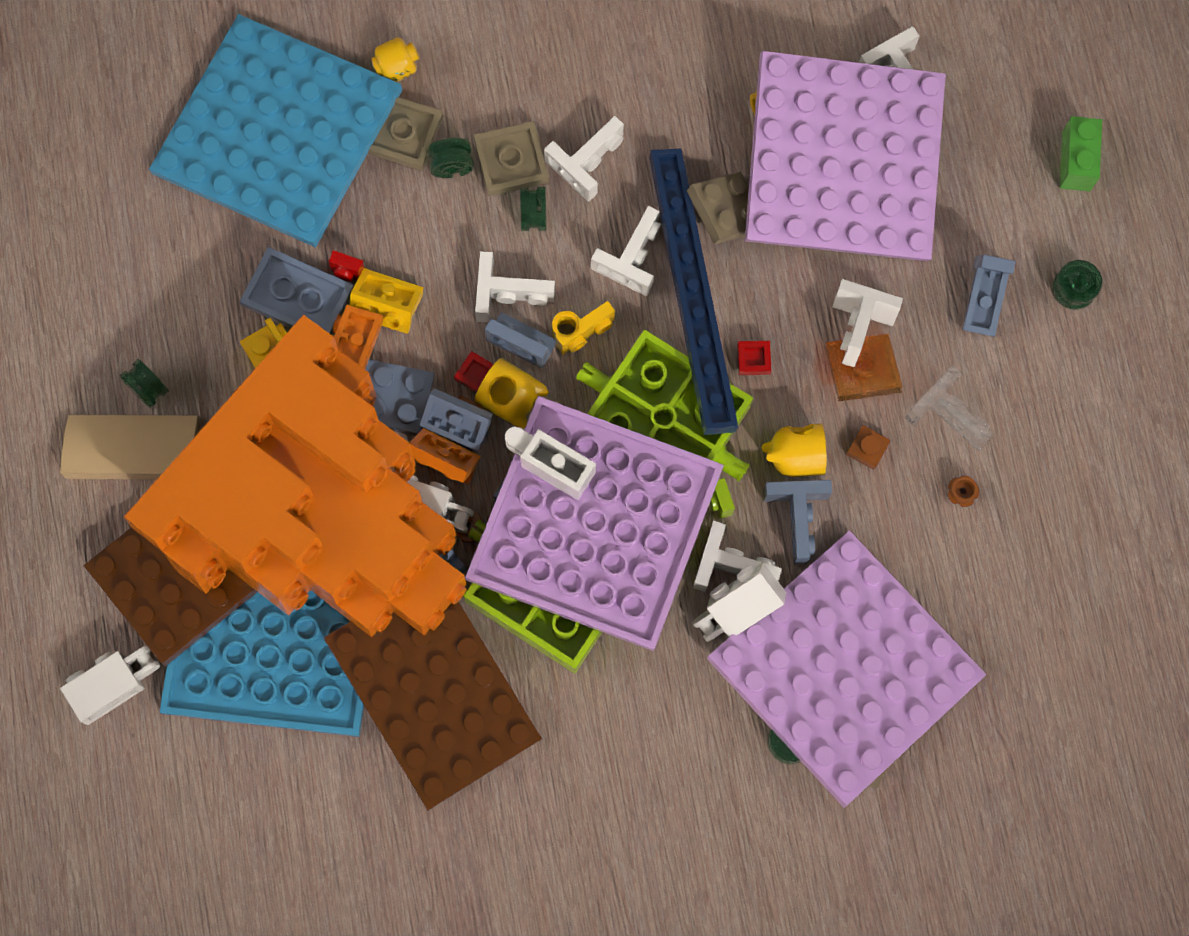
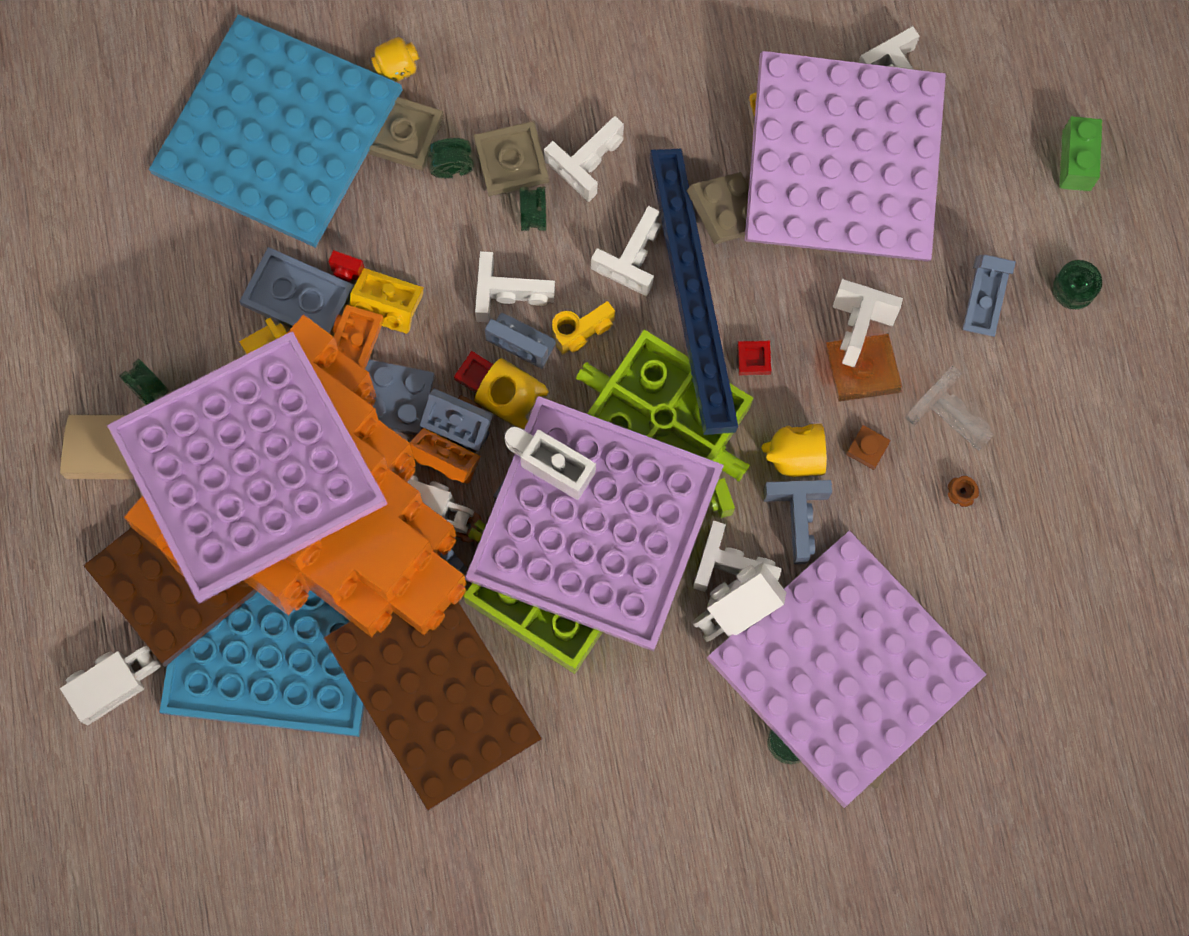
(246, 466): none -> lavender plate

